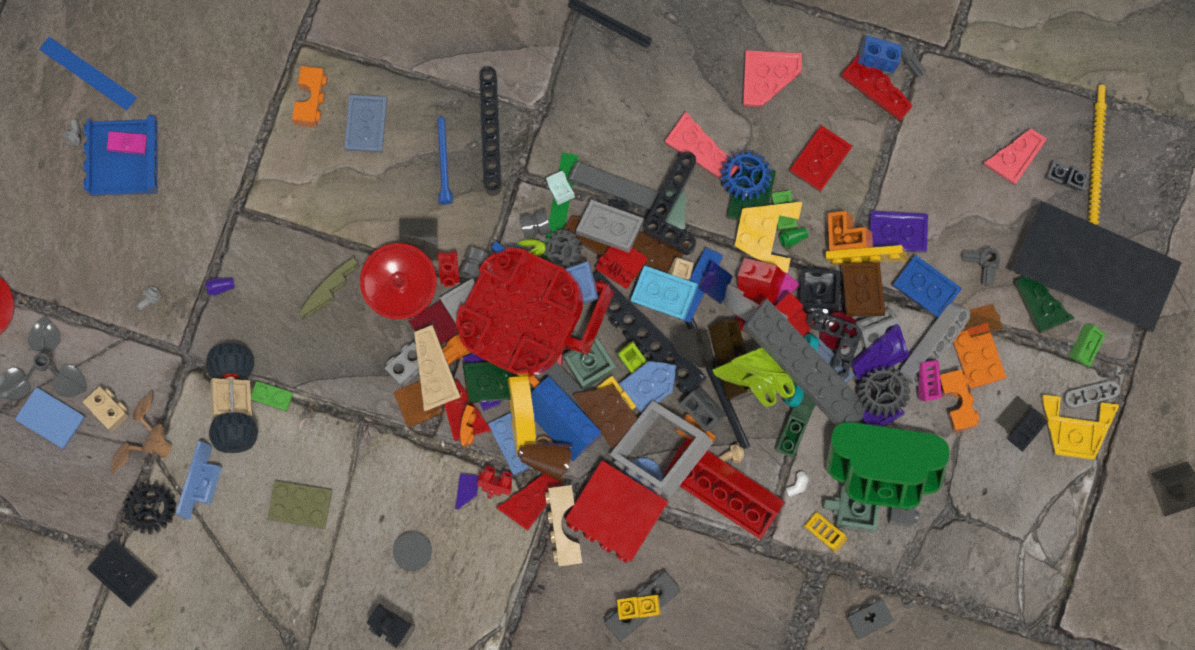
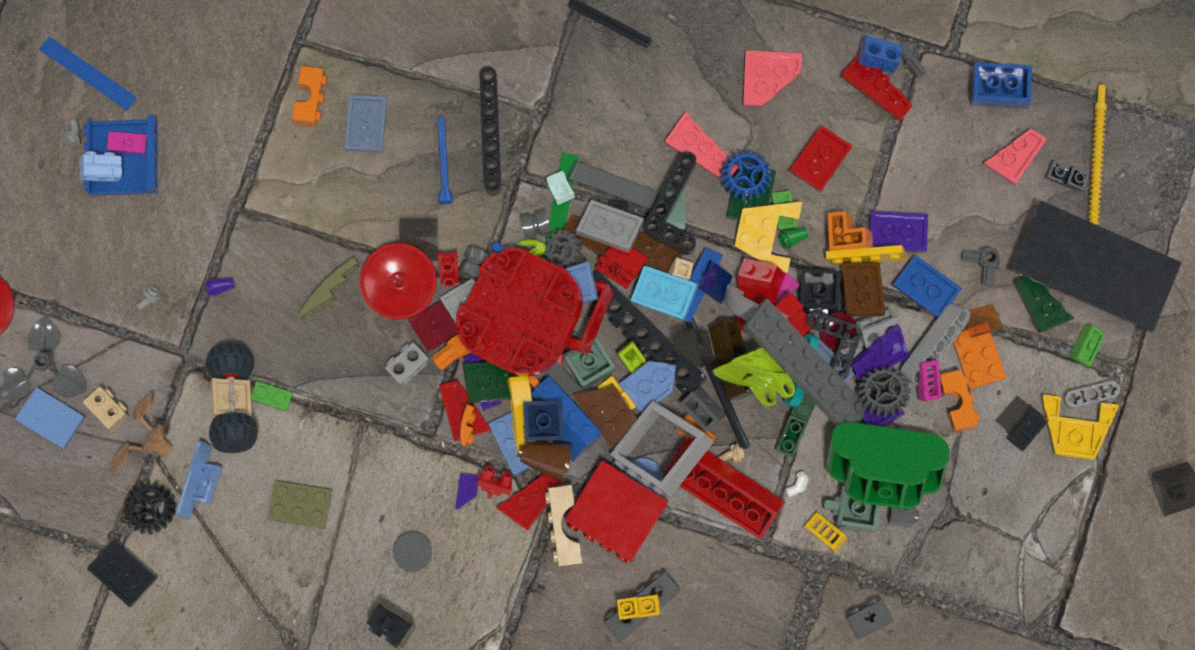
(100, 167): none -> light blue brick
(411, 405): clear orange tile -> none
(435, 376): tan wing -> none
(543, 420): none -> dark blue slope
(1001, 85): none -> blue brick

